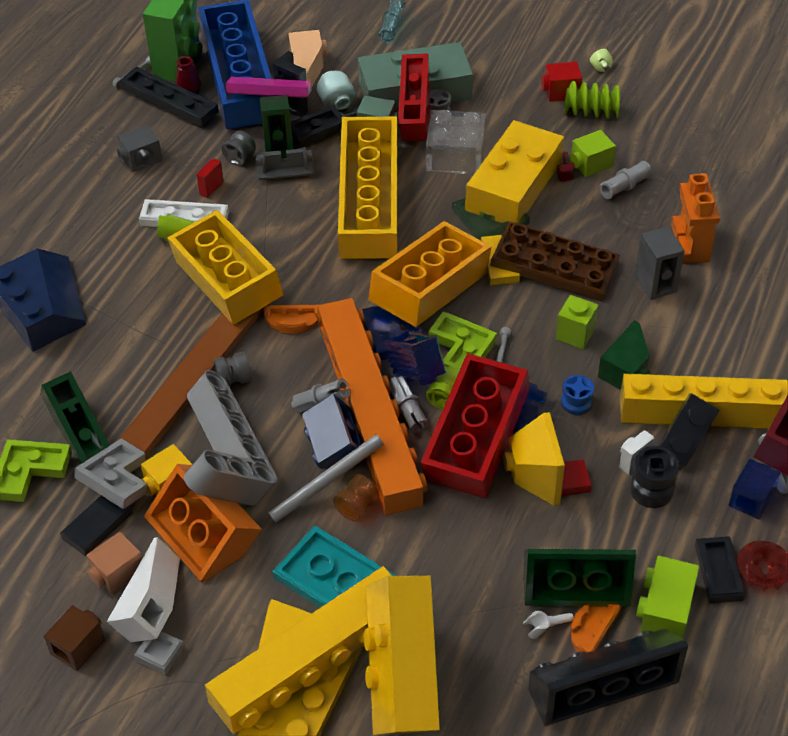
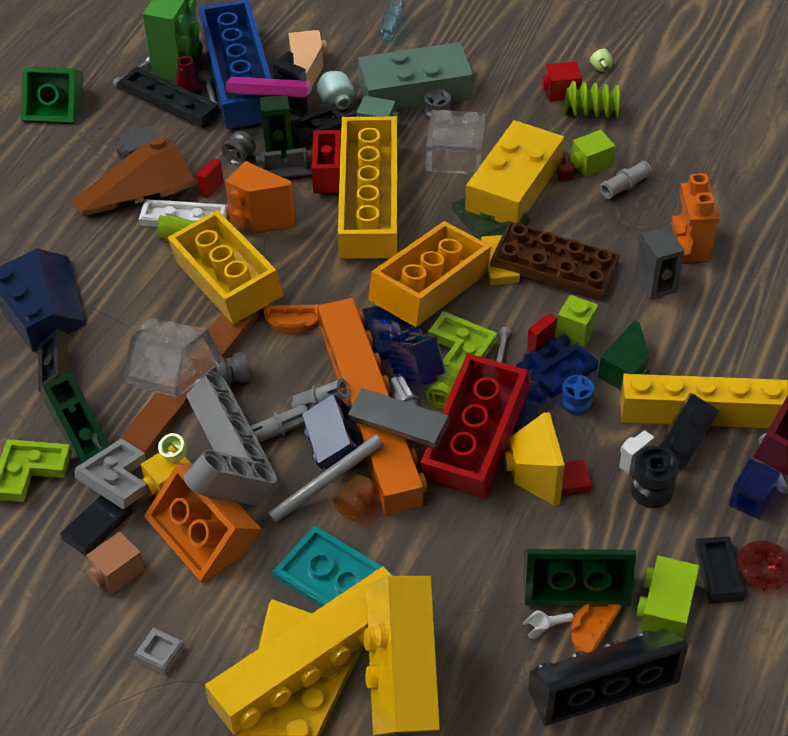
(51, 94): none -> green slope
(52, 357): none -> black plate
(75, 637): reddish brown brick -> none
(146, 171): none -> dark orange wedge
(148, 595): white slope -> none
(169, 357): none -> clear slope
(177, 442): none -> yellowish green hinge
(208, 80): none -> light grey hinge
(259, 199): none -> orange slope
(279, 423): none -> light grey axle
(326, 161): none -> red brick
(399, 418): none -> dark grey tile
(414, 97): red slope -> none
(541, 332): none -> red tile
(566, 362): none -> clear blue plate

